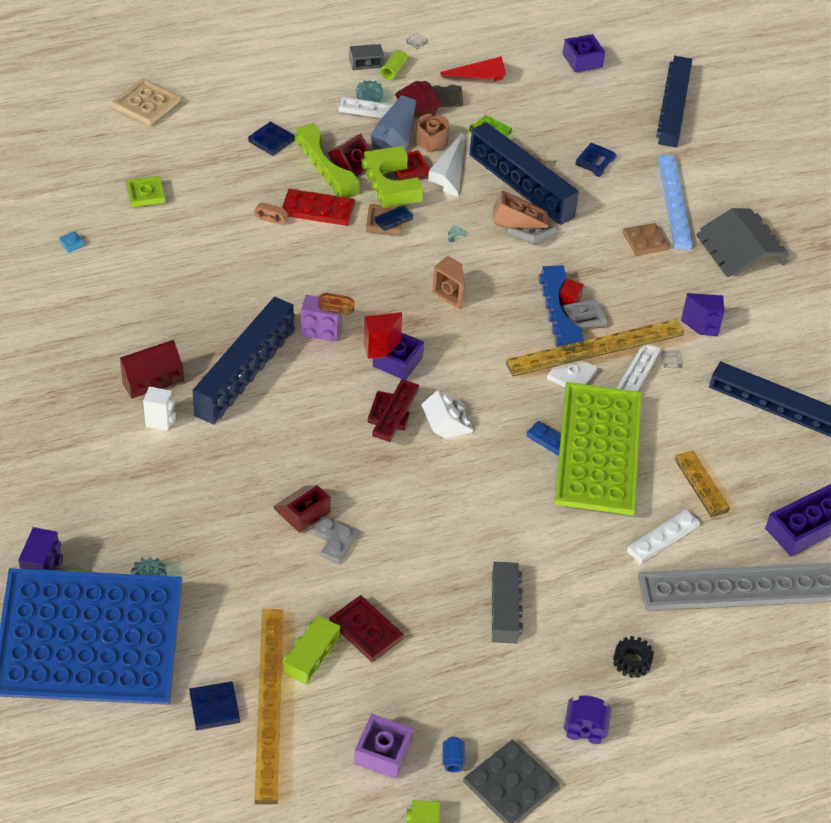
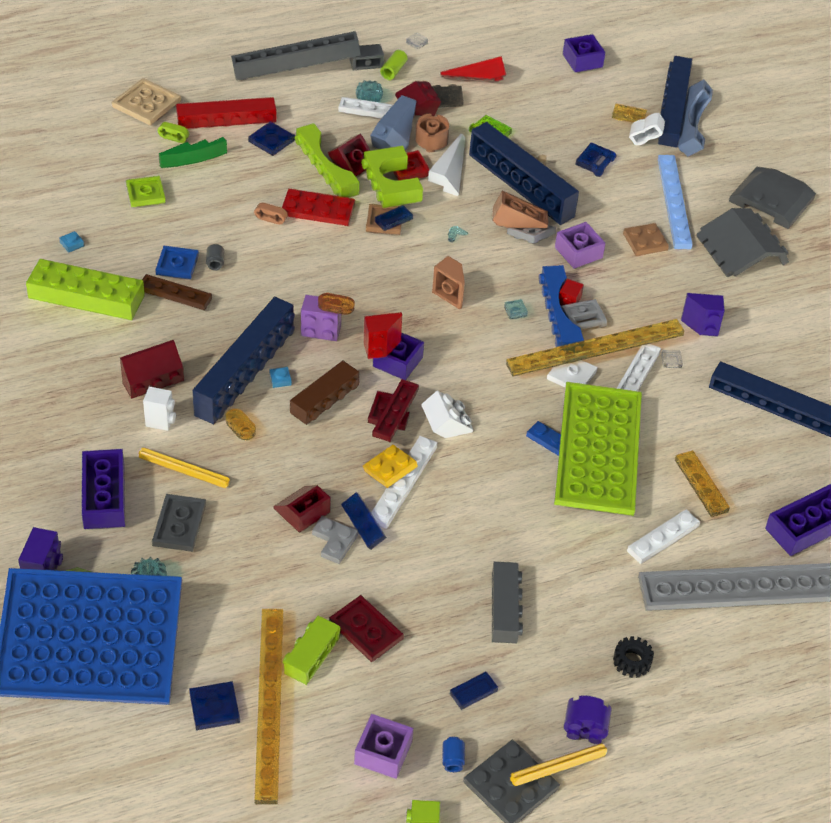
(85, 289): none -> lime brick
(103, 489): none -> dark purple brick
(173, 132): none -> lime beam
(176, 292): none -> reddish brown plate
(177, 262): none -> blue plate
(179, 522): none -> dark grey plate
(184, 467): none -> yellow axle
(190, 154): none -> green slope
(215, 257): none -> dark grey brick
(226, 113): none -> red brick
(240, 424): none -> clear yellow plate
(280, 377): none -> dark azure plate
(296, 55): none -> dark grey brick
(324, 392): none -> reddish brown brick
(363, 520): none -> clear blue tile
(390, 466): none -> yellow plate
(396, 493): none -> white plate
(473, 690): none -> clear blue tile
(515, 309): none -> clear light blue plate
(558, 764): none -> yellow axle
(580, 245): none -> medium lavender brick
(628, 113): none -> clear yellow plate
(647, 129): none -> white brick
(697, 99): none -> sand blue arch
(774, 194): none -> dark grey wedge

